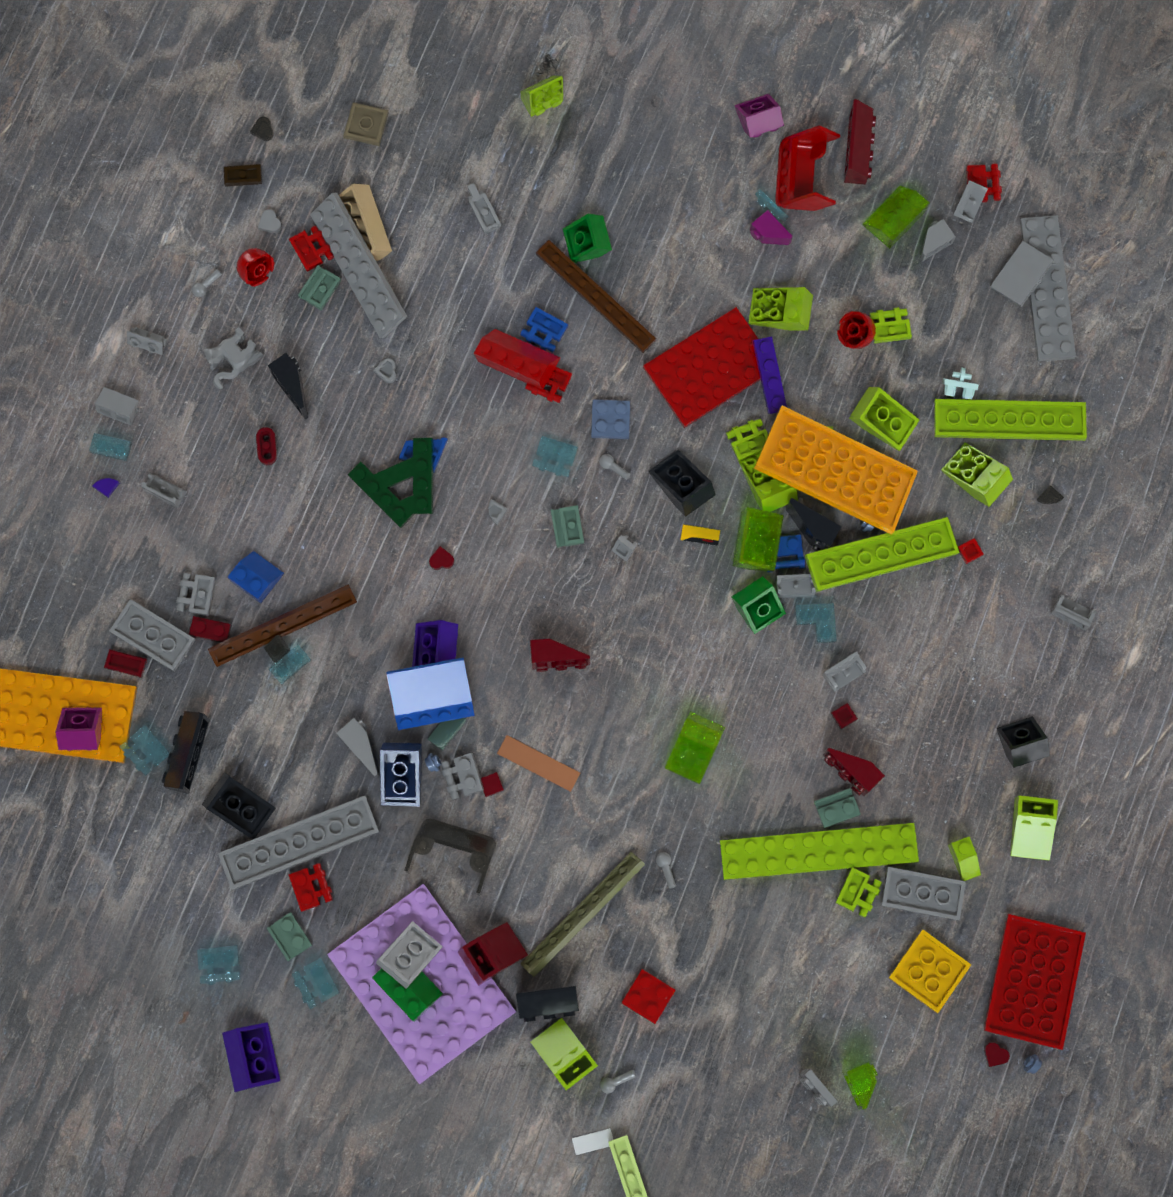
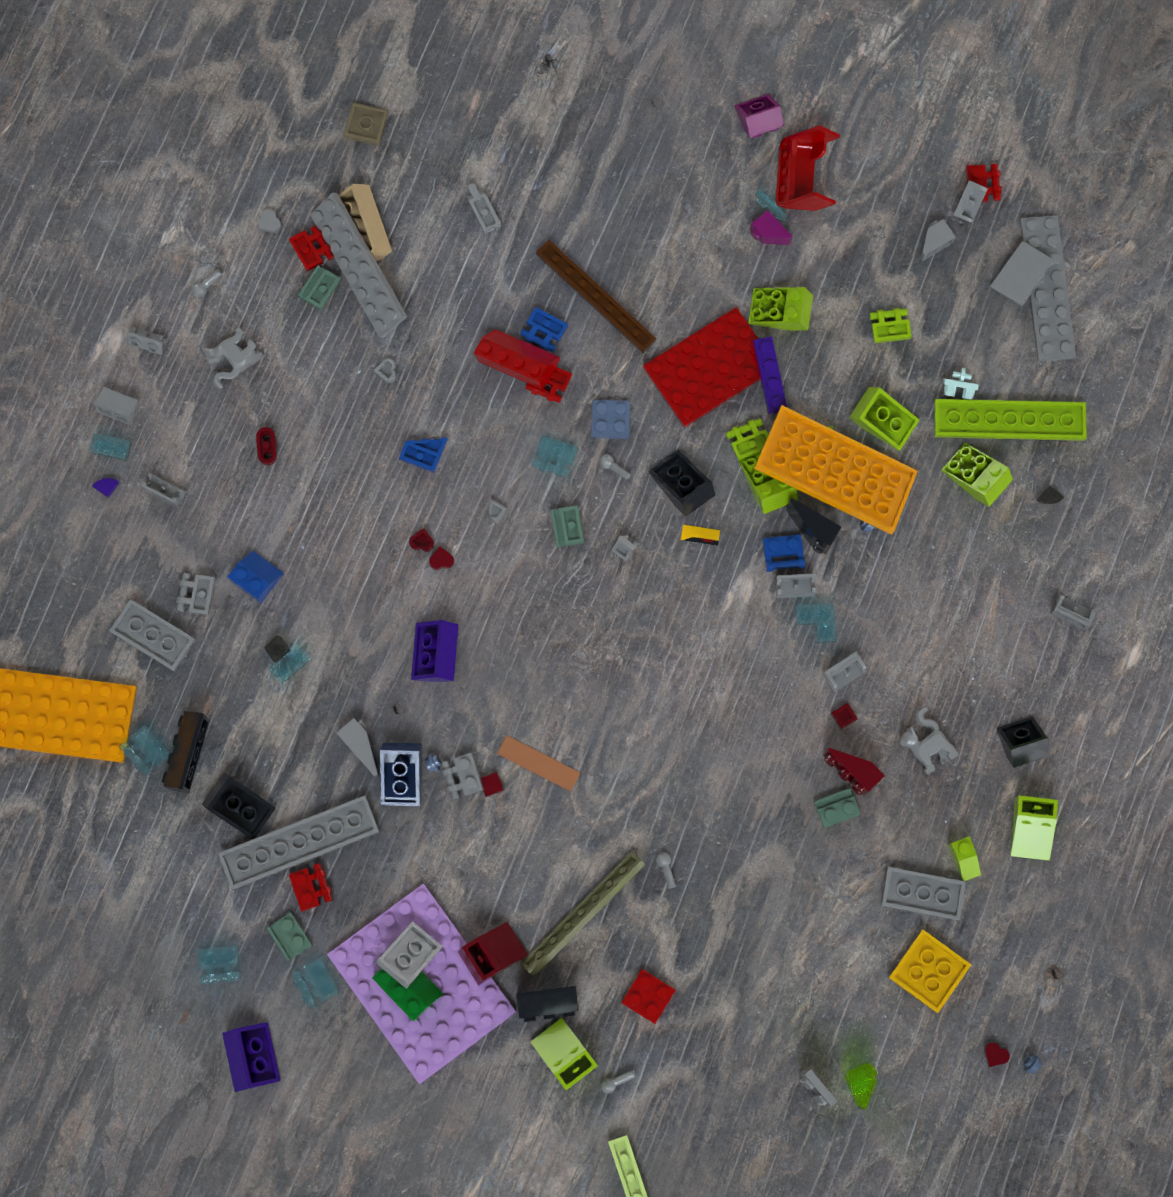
(79, 729): magenta slope -> none
(125, 663): dark red tile -> none
(210, 629): dark red plate -> none
(242, 175): dark brown plate -> none
(254, 266): red cylinder -> none
(262, 129): clear smoke tile -> none
(282, 625): reddish brown plate -> none
(287, 375): black slope -> none
(378, 484): dark green plate -> none
(422, 541): none -> dark red tile
(430, 693): slope -> none
(445, 732): sand green slope -> none
(479, 845): clear smoke windscreen -> none
(543, 95): lime slope -> none
(552, 654): dark red slope -> none
(587, 238): green slope -> none
(592, 1141): white sticker -> none
(694, 747): clear neon green slope -> none
(757, 540): clear neon green slope -> none
(758, 604): green slope -> none
(819, 851): lime plate -> none
(853, 889): lime plate -> none
(856, 330): red cylinder -> none
(859, 143): dark red slope -> none
(881, 554): lime plate -> none
(896, 215): clear neon green slope -> none
(932, 744): none -> light grey animal
(970, 551): red plate -> none
(1034, 981): red plate -> none

